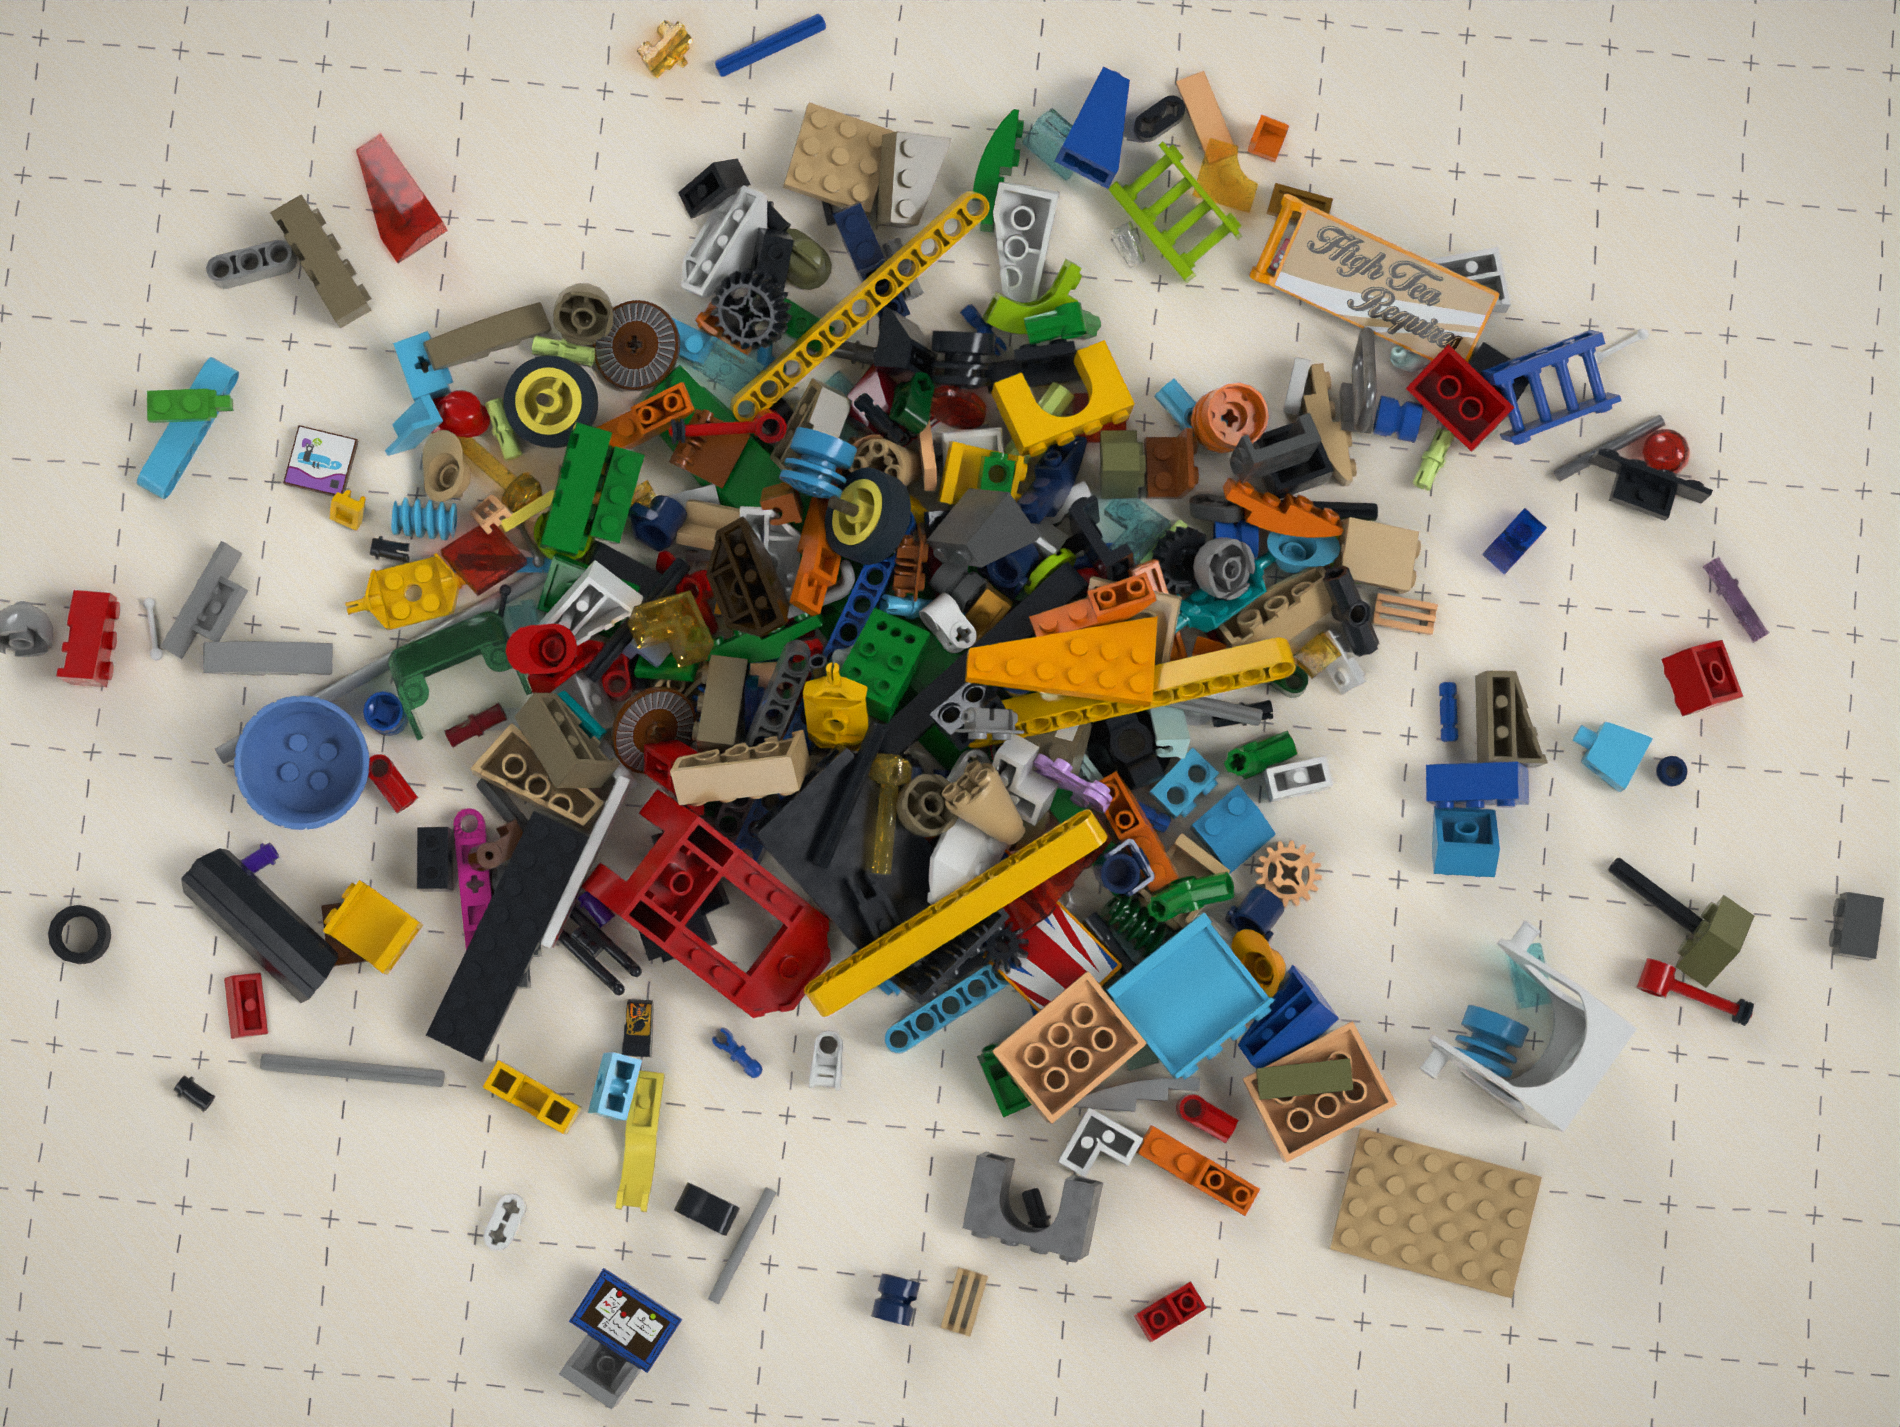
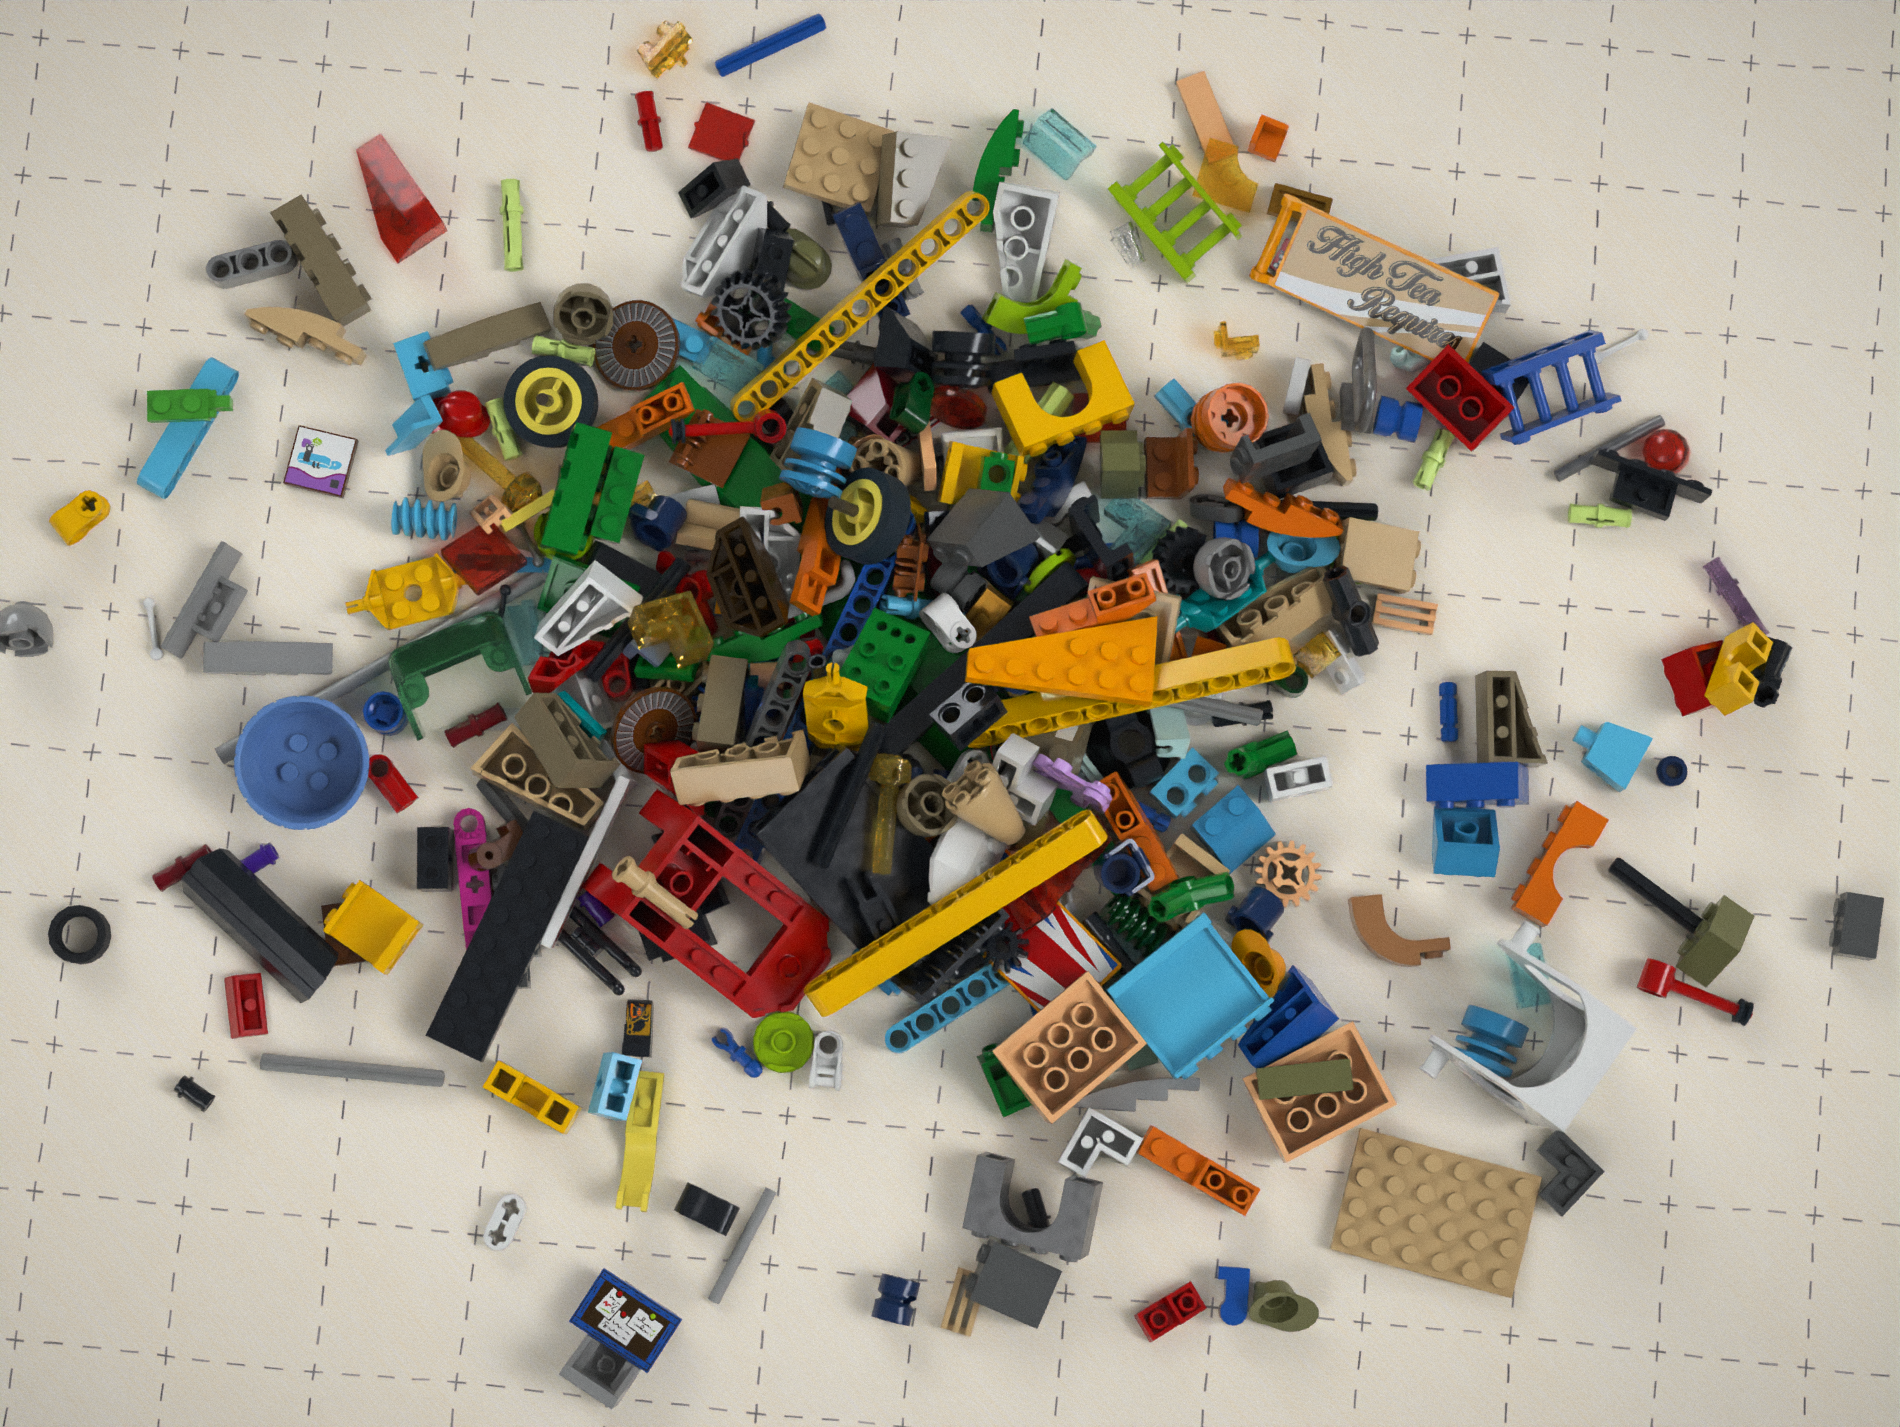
(76, 519): none -> yellow piece
(90, 639): red wedge -> none
(175, 872): none -> dark red pin
(298, 326): none -> tan slope
(347, 510): yellow tile -> none
(388, 548): black pin -> none
(512, 233): none -> yellowish green pin
(541, 649): red piece -> none
(645, 885): none -> tan pin
(649, 121): none -> red axle
(721, 133): none -> clear red piece
(783, 1042): none -> lime tile
(878, 418): black axle -> none
(1000, 725): light grey hinge -> none
(1011, 1283): none -> dark grey panel
(1097, 133): blue slope -> none
(1155, 113): black beam -> none
(1209, 1118): red piece -> none
(1236, 1291): none -> blue leg
(1240, 347): none -> clear yellow bracket
(1281, 1307): none -> olive piece
(1377, 936): none -> medium nougat arch
(1514, 541): clear blue plate -> none
(1575, 1171): none -> dark grey plate
(1577, 829): none -> orange arch
(1599, 515): none -> yellowish green pin
(1731, 680): none -> yellow arch
(1770, 673): none -> black piece

